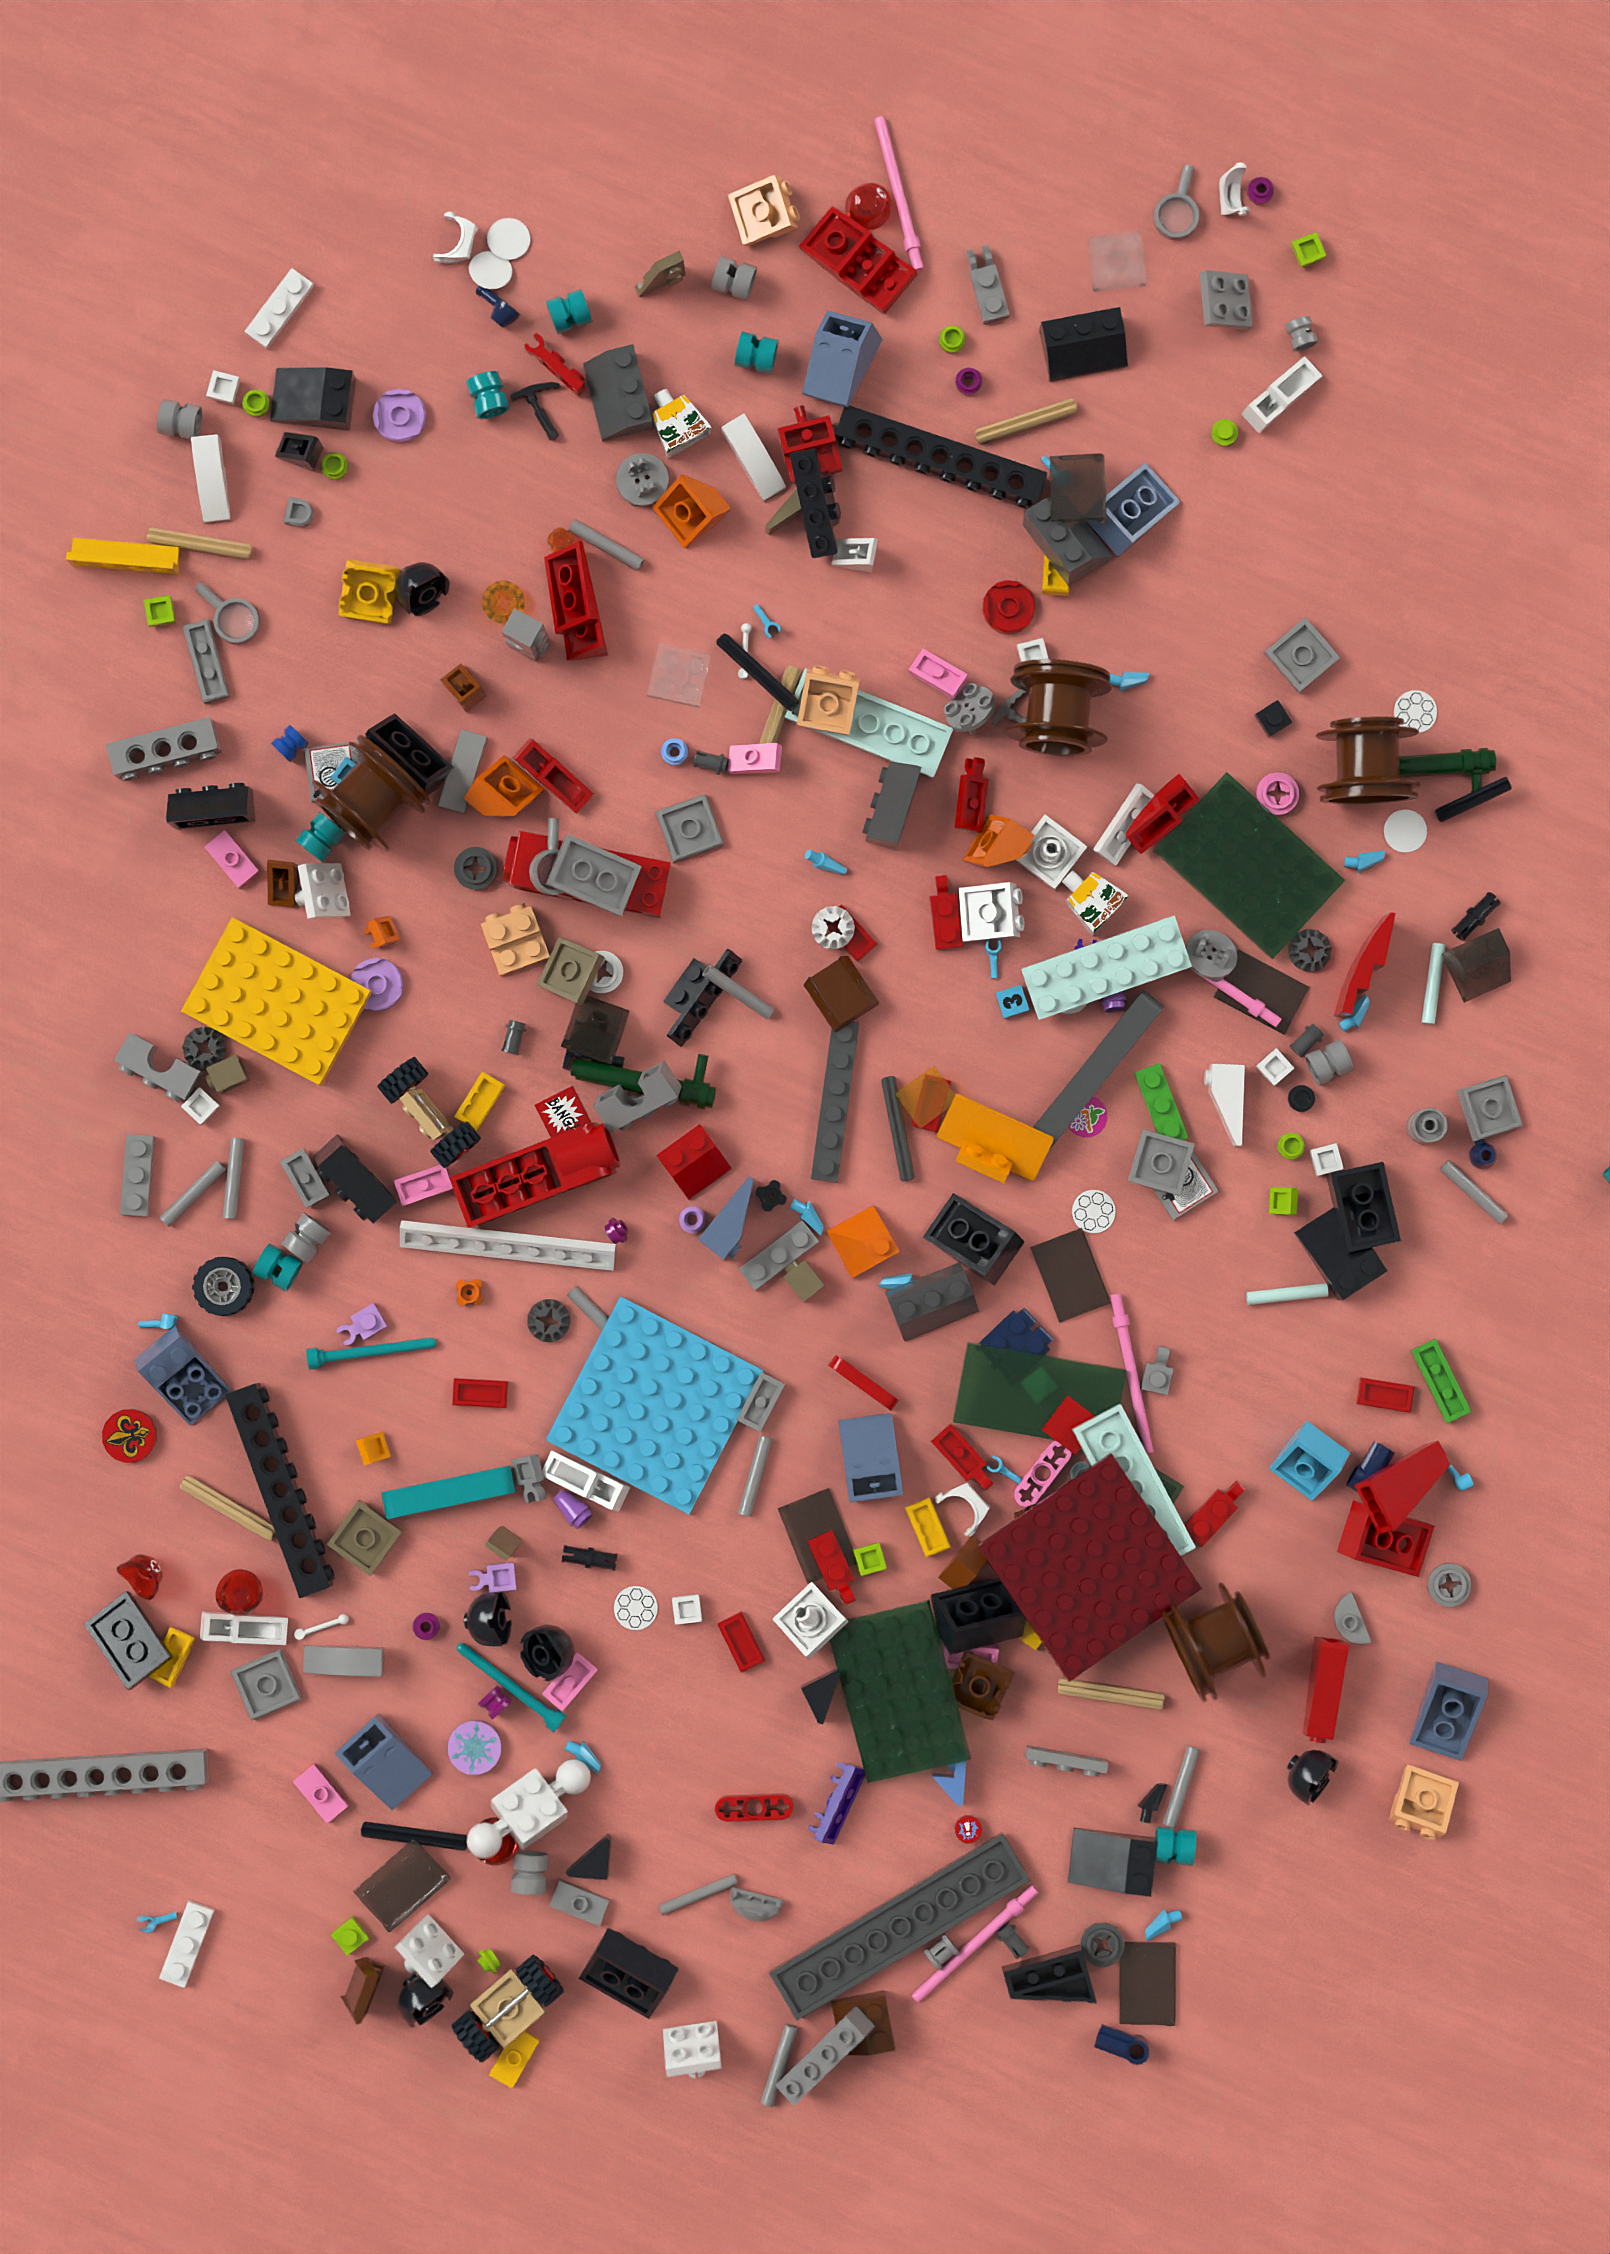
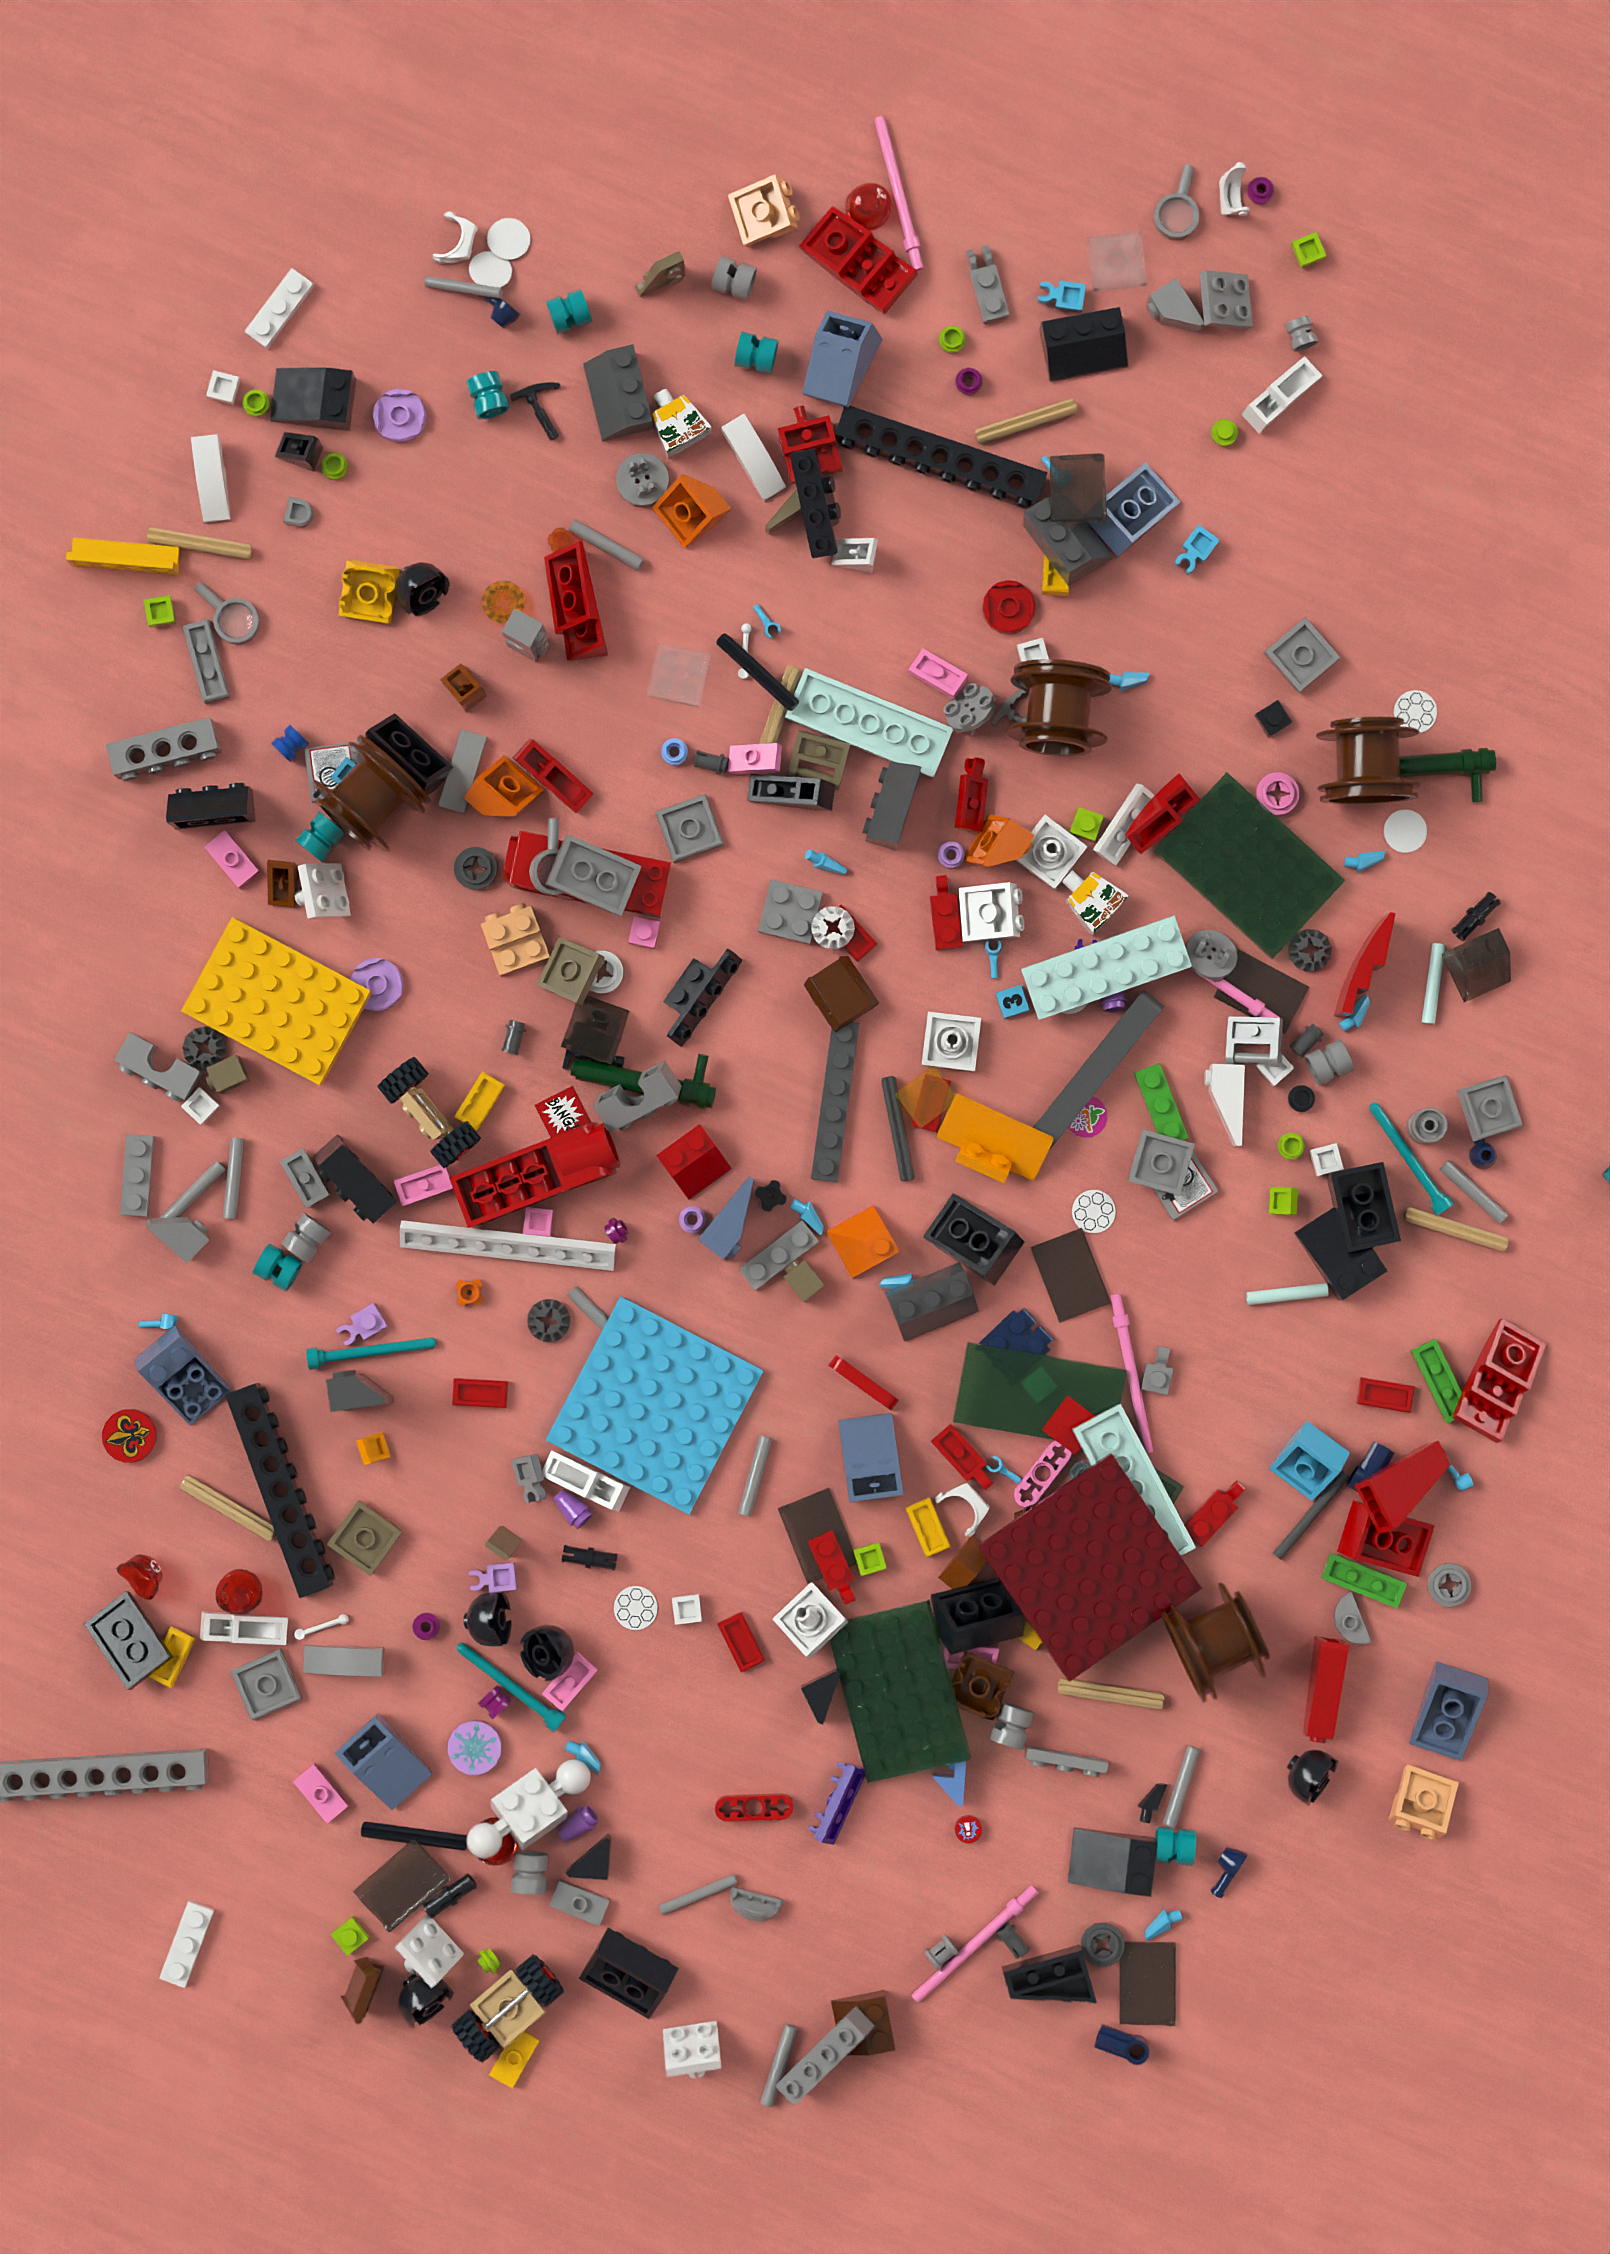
(152, 1922): medium azure hand -> none
(178, 419): light grey wheel -> none
(180, 1235): none -> light grey slope
(207, 1286): black wheel -> none
(354, 1391): none -> dark grey slope
(382, 931): orange tile -> none
(448, 1492): teal beam -> none
(450, 1895): none -> black pin
(464, 287): none -> light grey bar
(538, 1221): none -> bright pink plate
(554, 363): red plate -> none
(579, 1822): none -> medium lavender cone
(644, 932): none -> bright pink plate
(738, 991): light grey piece -> none
(760, 1402): light grey plate -> none
(790, 911): none -> light grey plate
(792, 792): none -> black slope
(819, 751): none -> dark tan plate
(828, 700): light nougat plate -> none
(899, 1926): dark grey plate -> none
(951, 1041): none -> white plate
(957, 848): none -> lavender plate
(1012, 1725): none -> light grey wheel
(1068, 295): none -> medium azure plate
(1086, 824): none -> lime plate
(1174, 308): none -> light grey slope
(1198, 547): none -> medium azure plate
(1231, 1862): none -> dark blue bar
(1254, 1032): none -> plate
(1311, 1515): none -> dark grey bar
(1363, 1580): none -> bright green plate
(1439, 1201): none -> teal piece
(1456, 1229): none -> tan axle
(1473, 799): black axle -> none
(1499, 1380): none -> red slope

